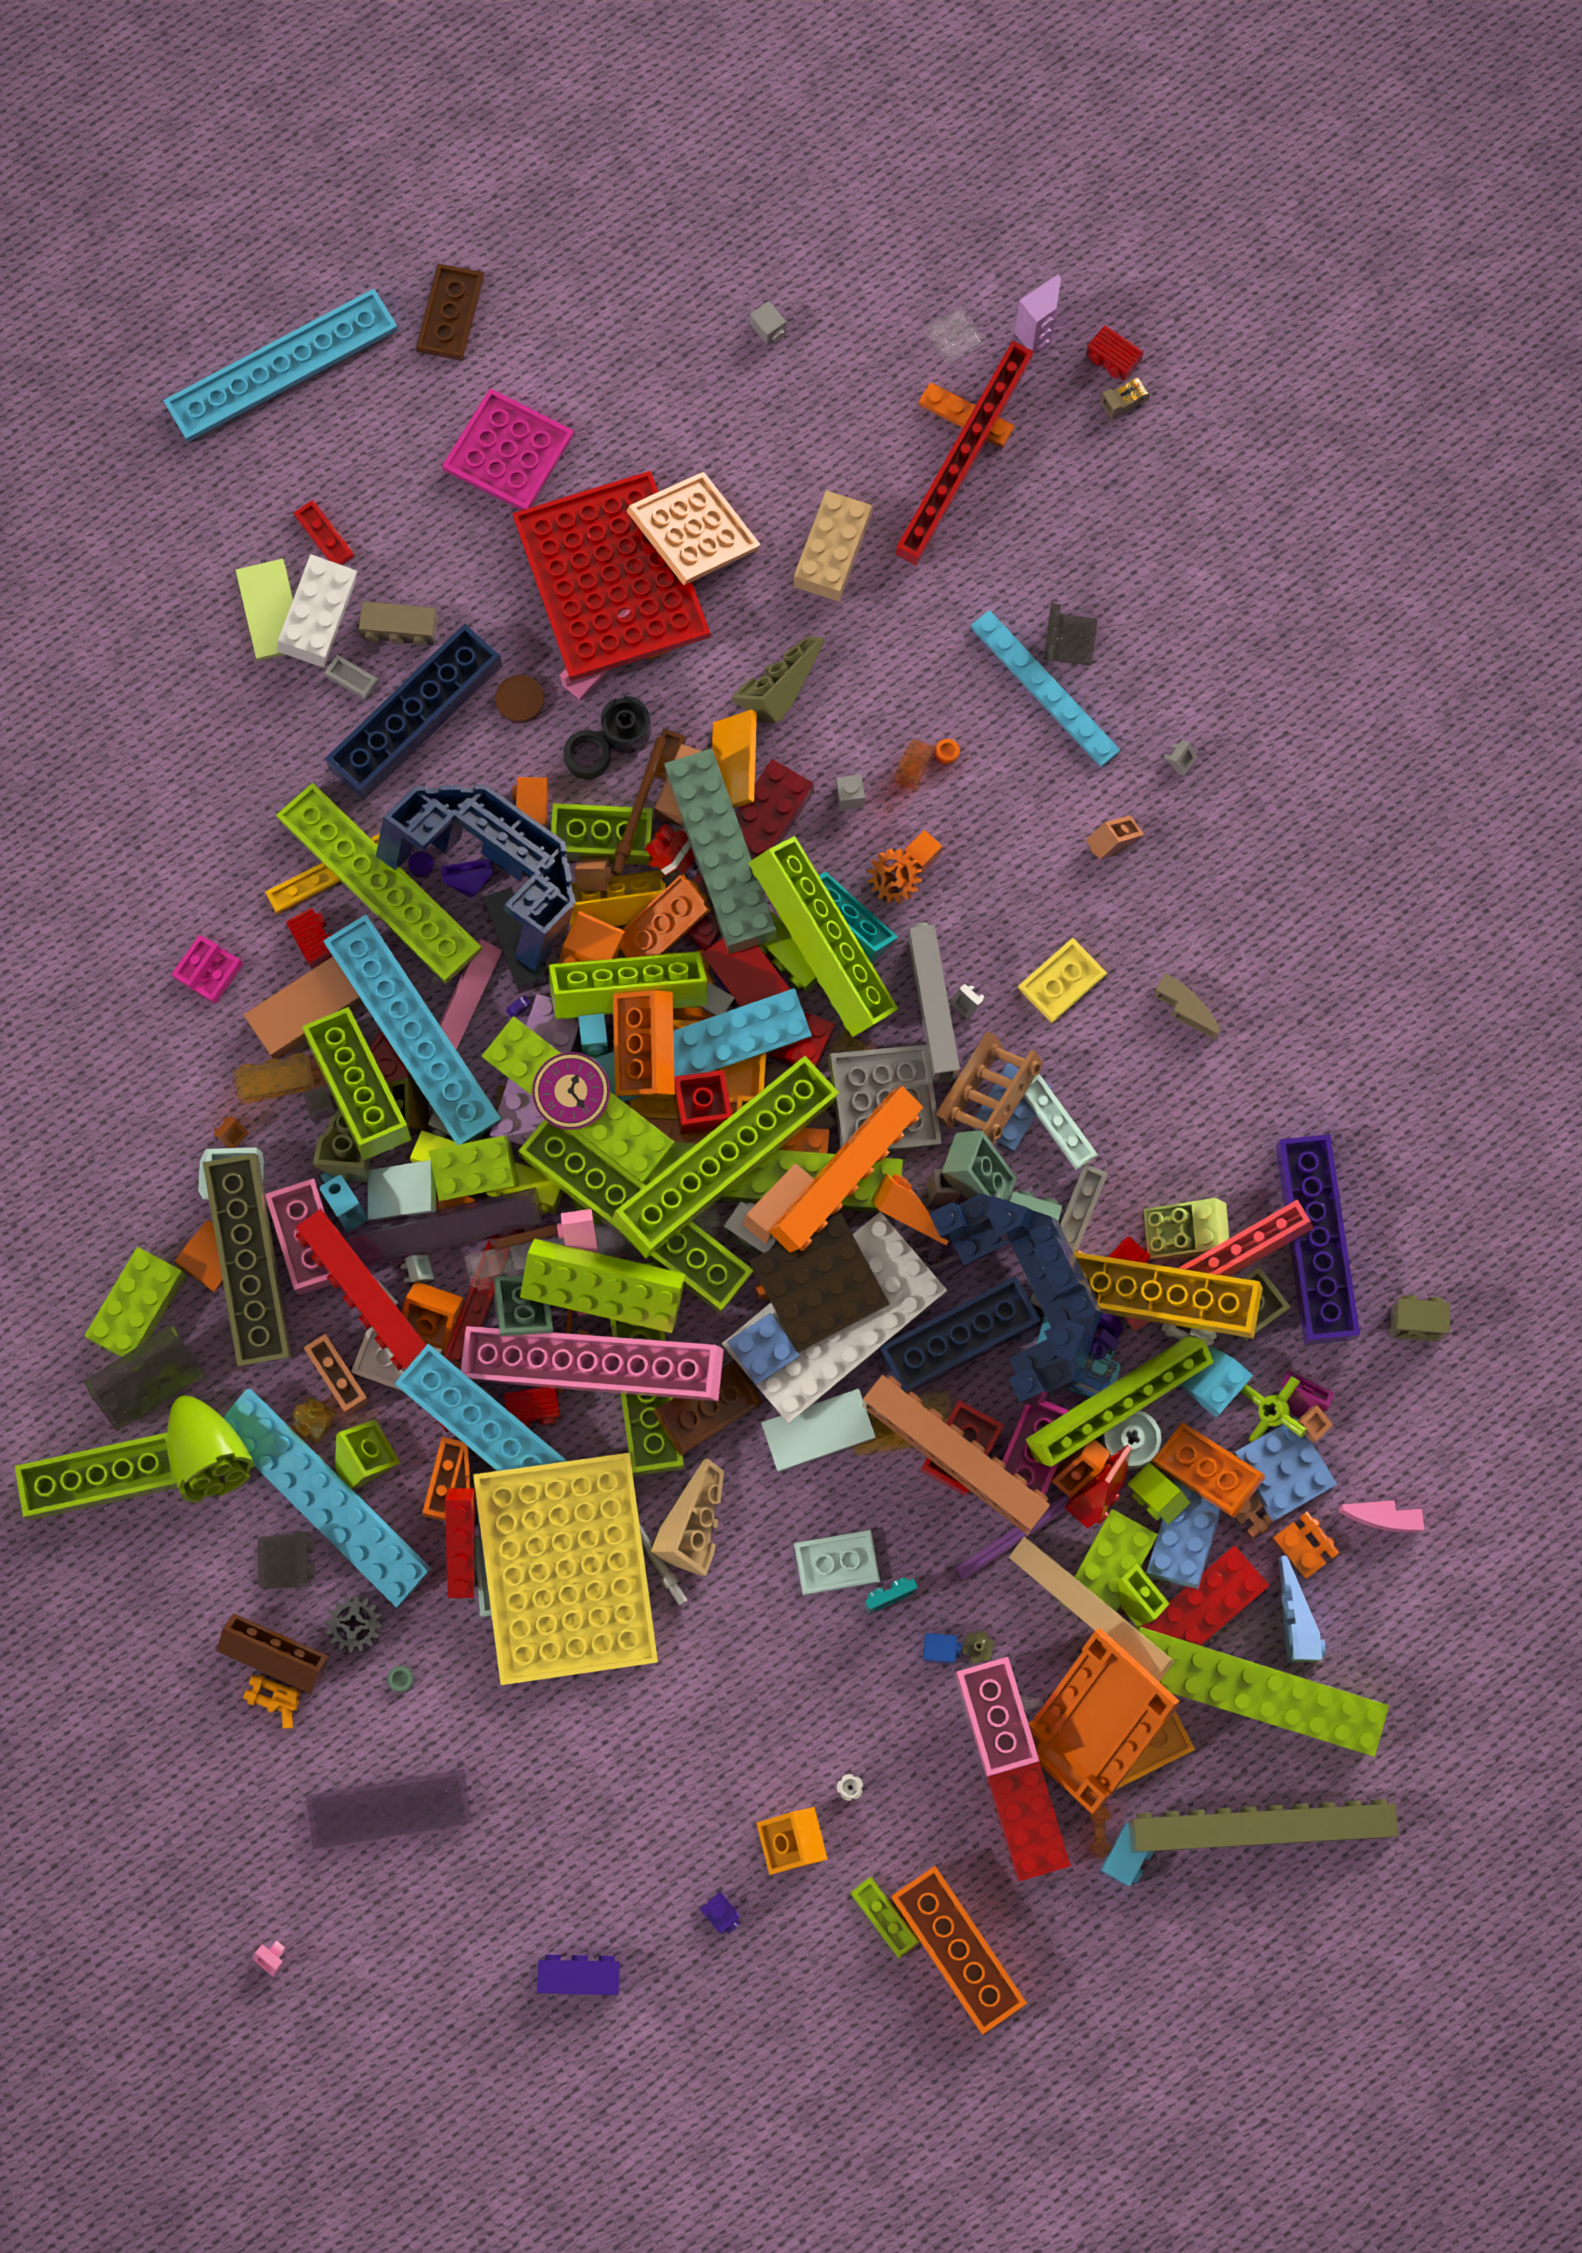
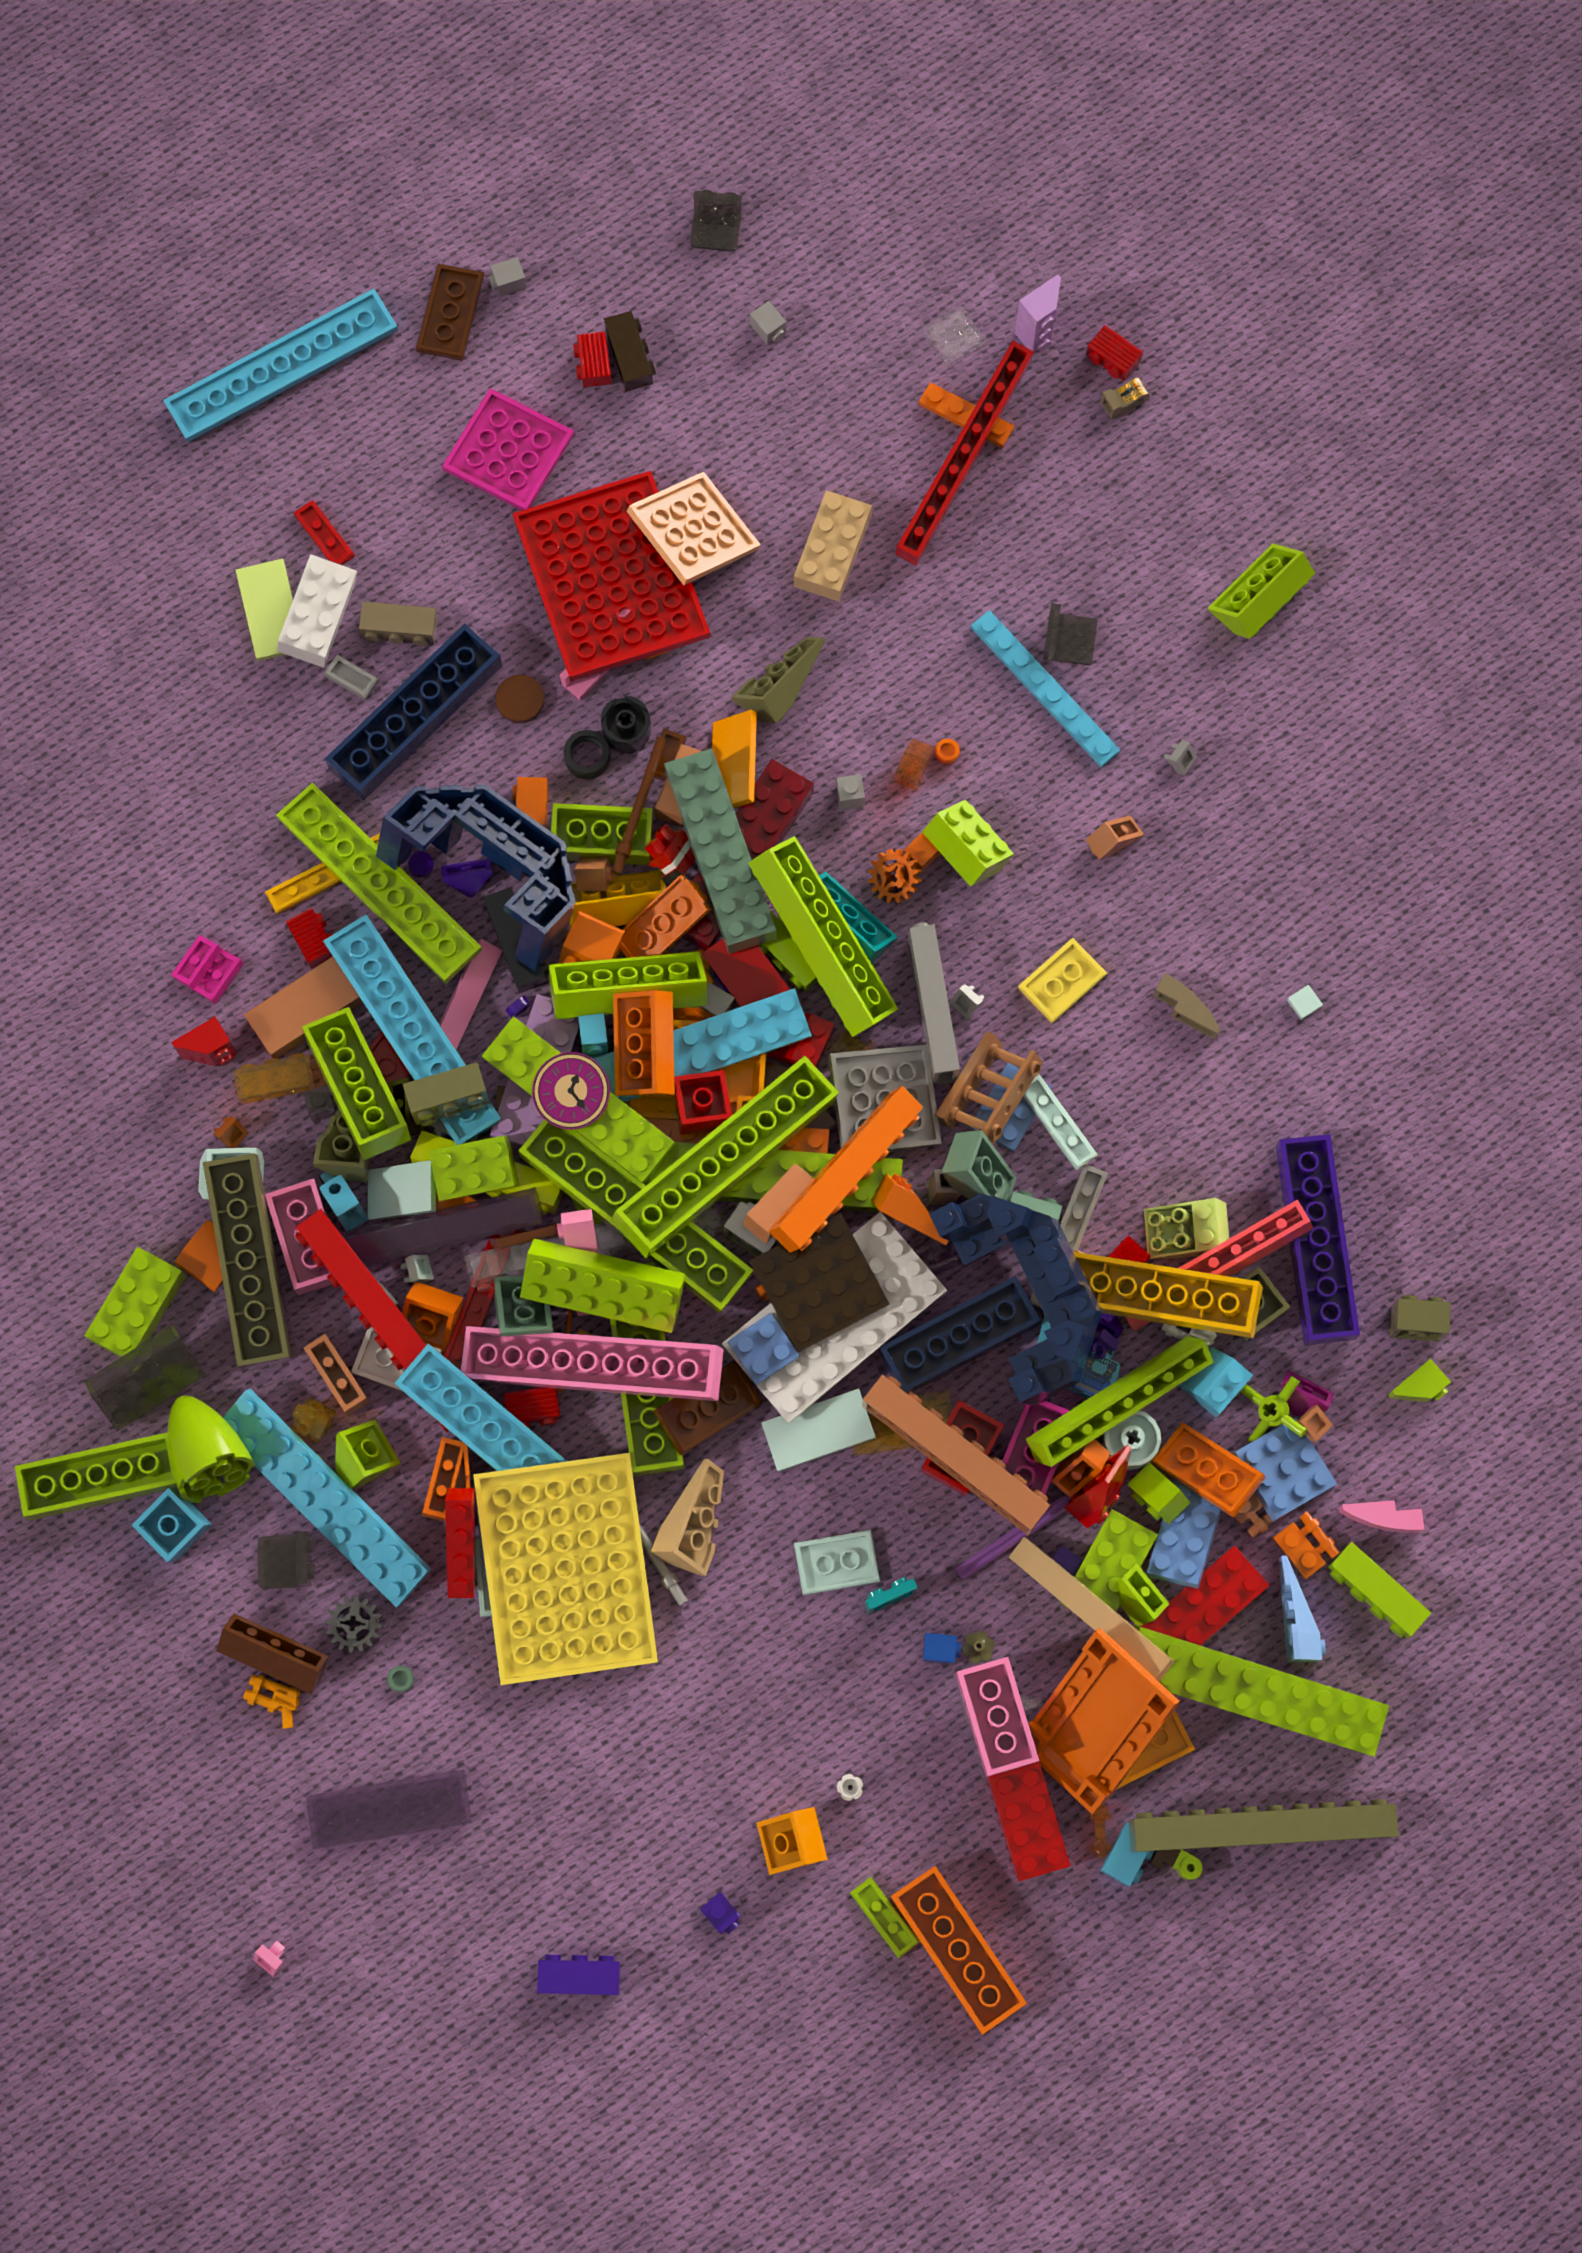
(171, 1525): none -> medium azure brick
(206, 1045): none -> red slope
(446, 1094): none -> olive brick
(507, 277): none -> light grey brick
(594, 359): none -> red brick
(629, 350): none -> dark brown brick
(716, 221): none -> clear smoke bracket
(967, 842): none -> lime brick
(1067, 1559): none -> dark purple tile
(1184, 1863): none -> leg
(1262, 590): none -> lime slope
(1304, 1002): none -> light aqua tile
(1379, 1590): none -> lime brick
(1422, 1385): none -> lime slope

